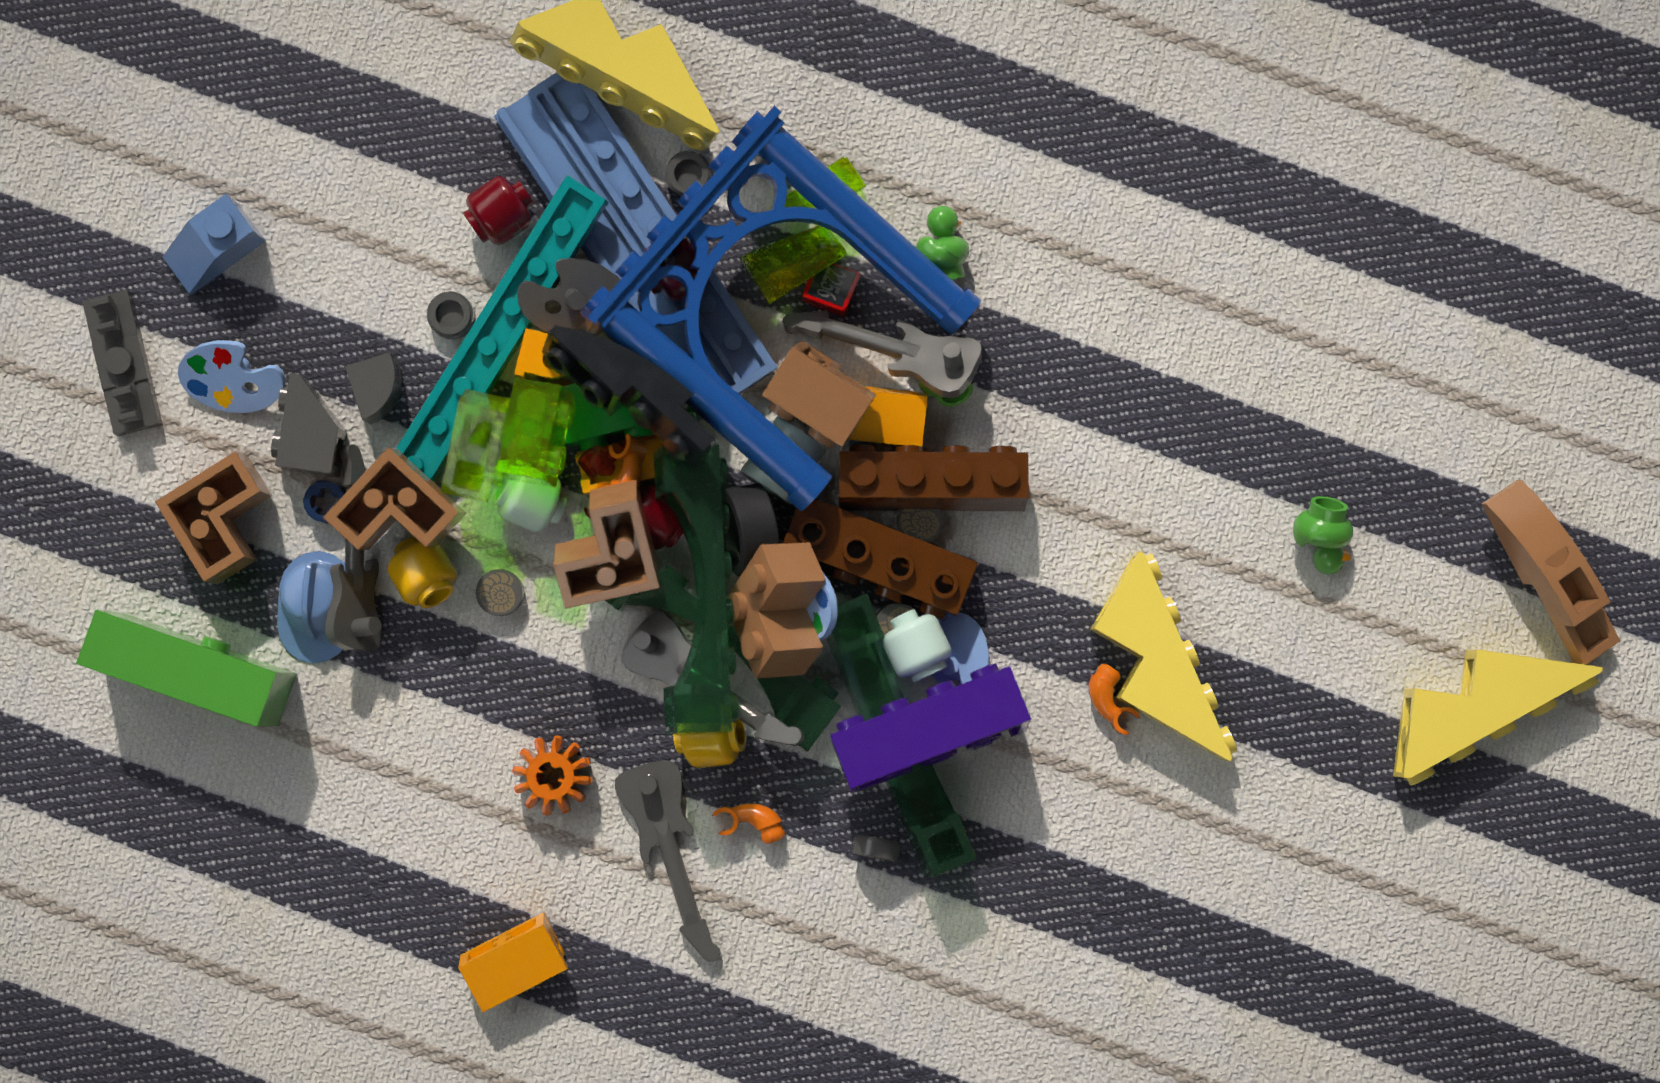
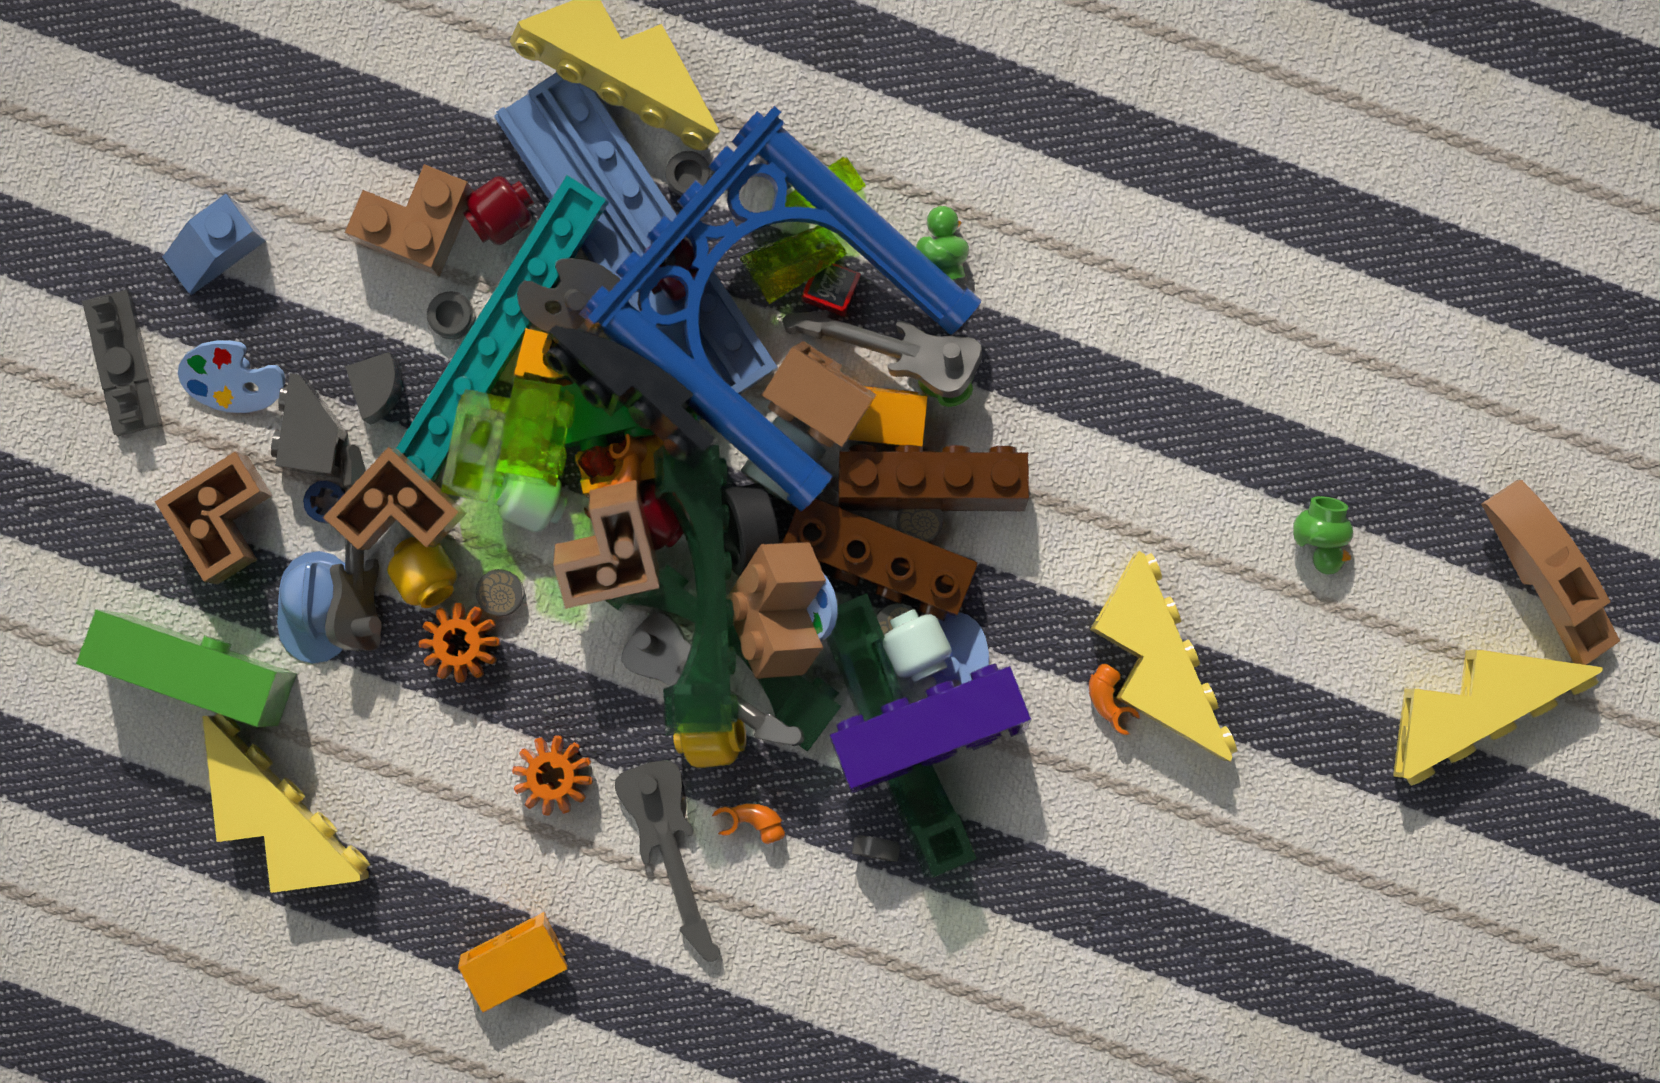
(256, 803): none -> light yellow slope
(420, 231): none -> medium nougat brick
(474, 636): none -> orange gear

